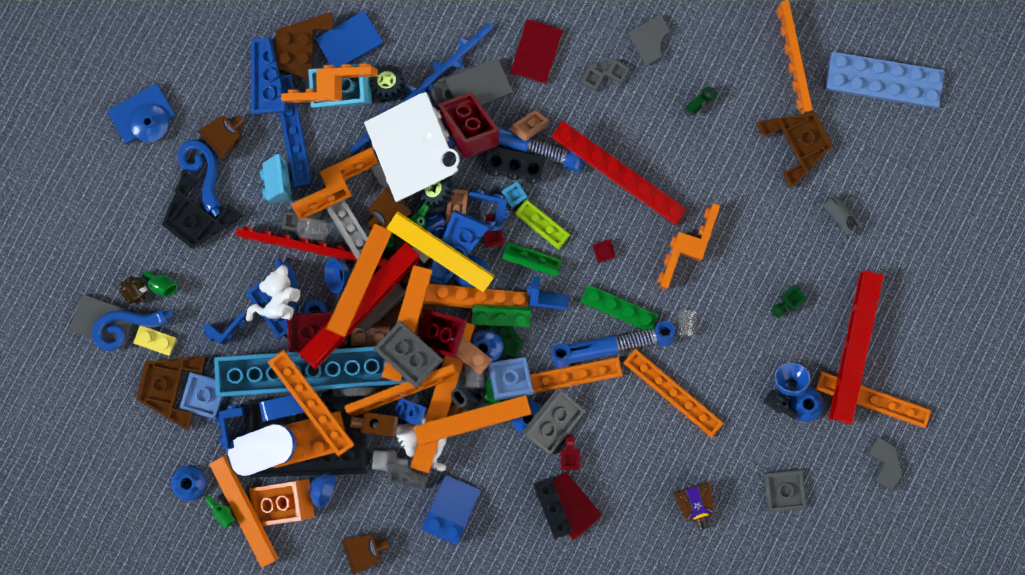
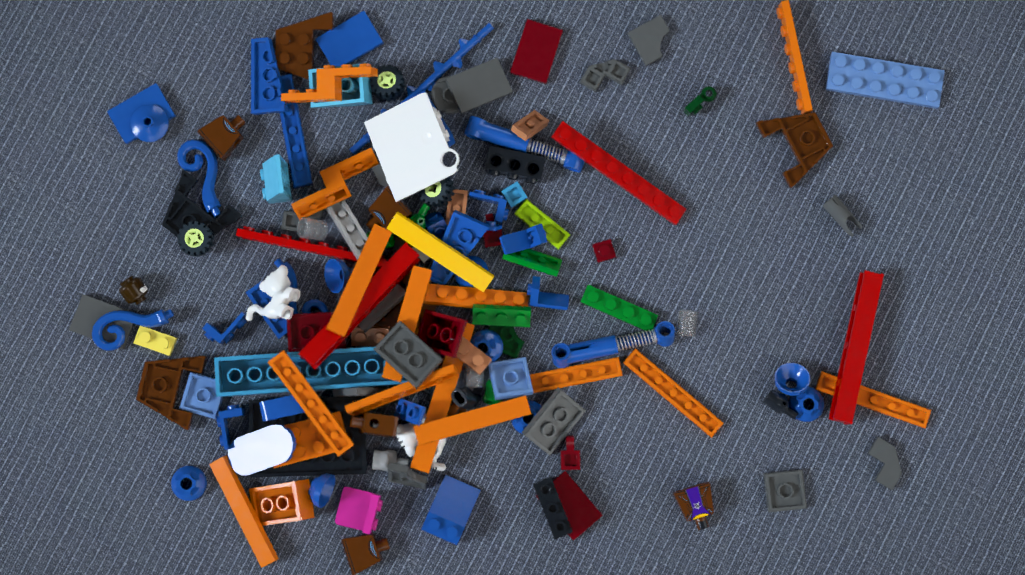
(161, 284): green piece -> none
(189, 235): none -> black wheel
(221, 513): green piece -> none
(358, 509): none -> dark pink bracket
(469, 125): dark red slope -> none
(523, 239): none -> blue bracket
(688, 246): orange bracket -> none
(792, 299): dark green plate -> none

